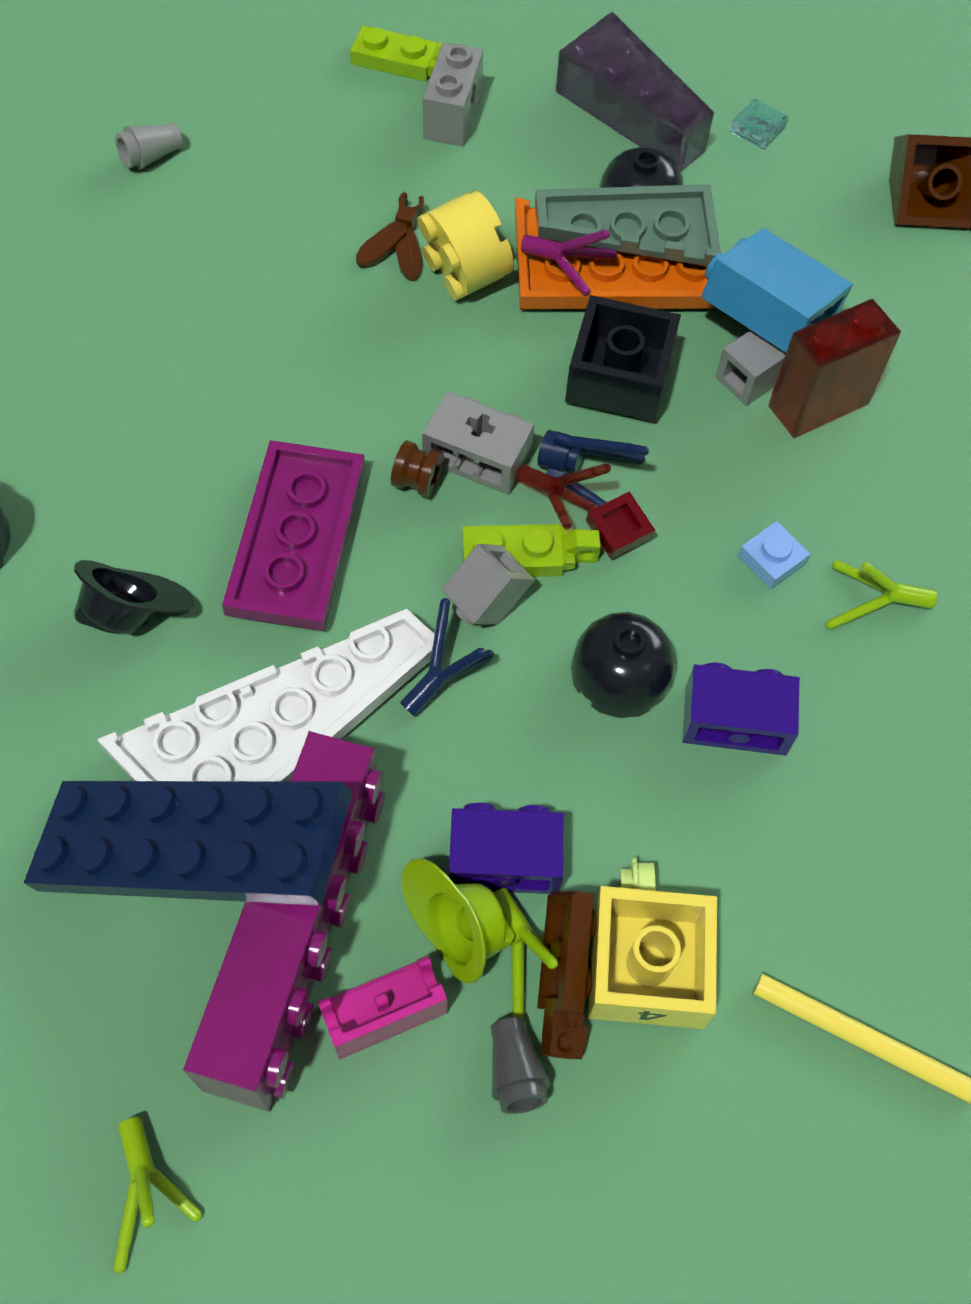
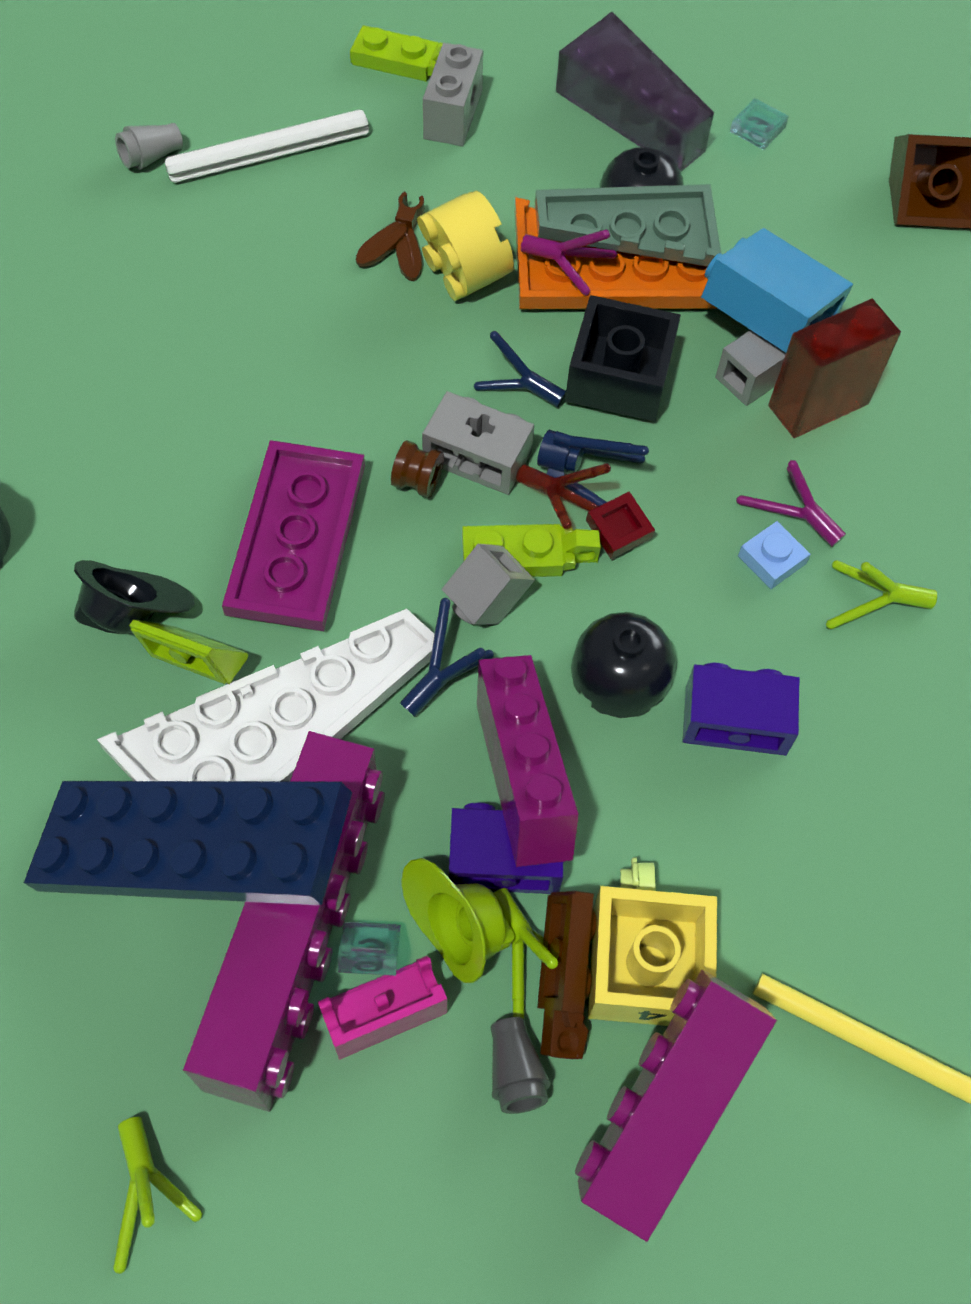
(189, 650): none -> lime slope
(266, 146): none -> white axle
(369, 948): none -> clear light blue tile
(526, 762): none -> magenta brick
(529, 379): none -> dark blue plant
(673, 1103): none -> magenta brick
(812, 512): none -> magenta plant

